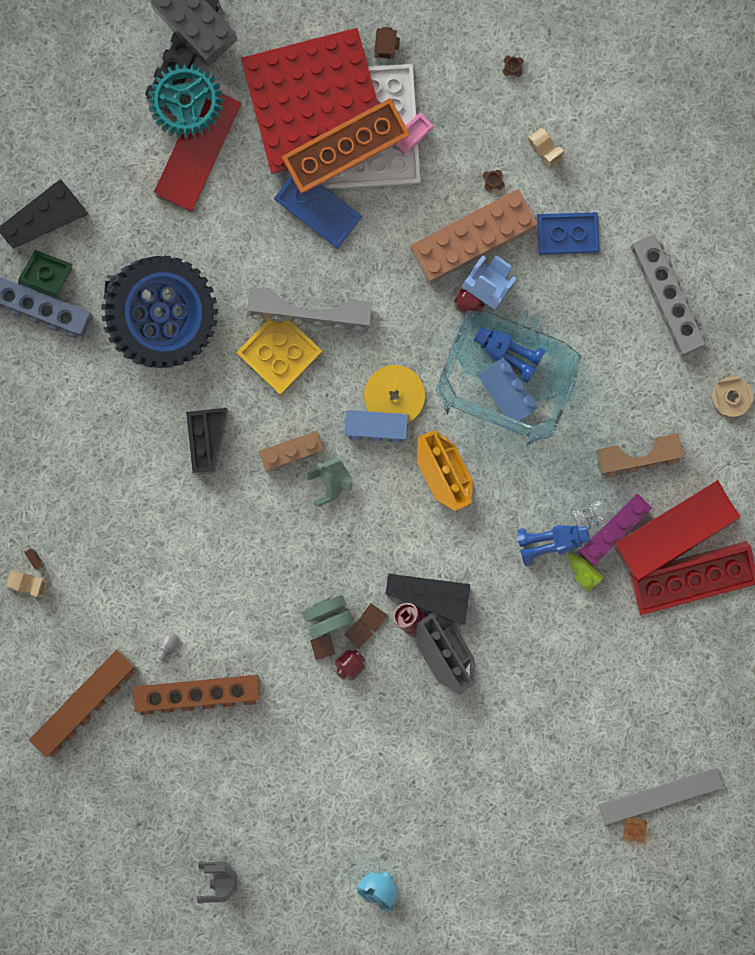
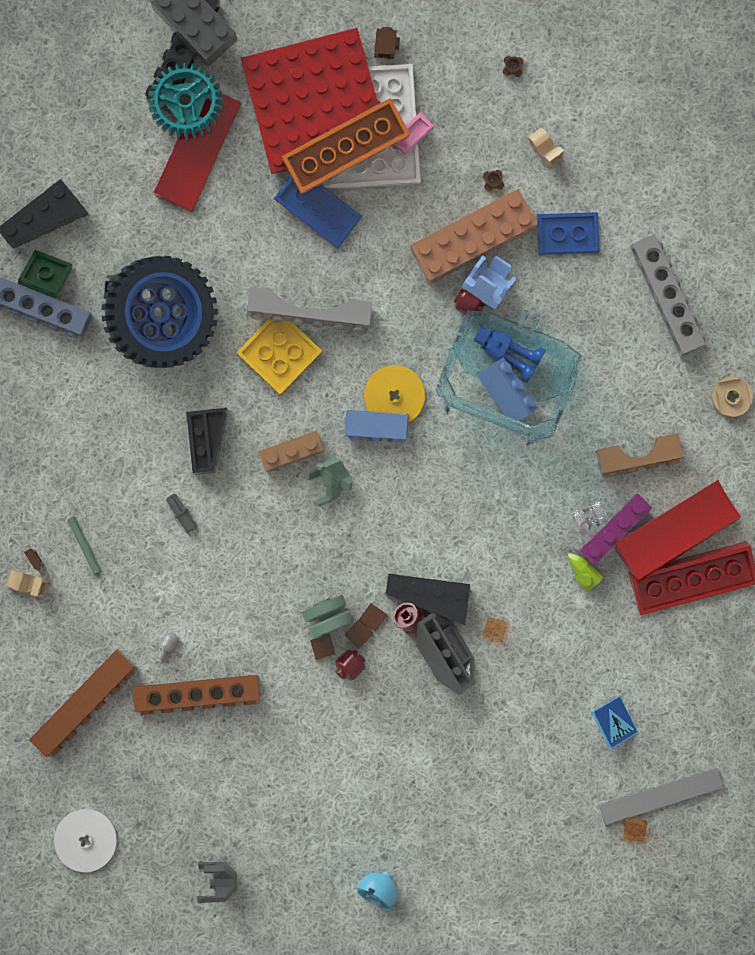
(84, 545): none -> sand green bar
(100, 833): none -> white piece
(181, 513): none -> dark grey axle
(444, 470): light orange wedge -> none
(495, 629): none -> clear orange tile
(565, 540): blue piece -> none
(614, 722): none -> piece

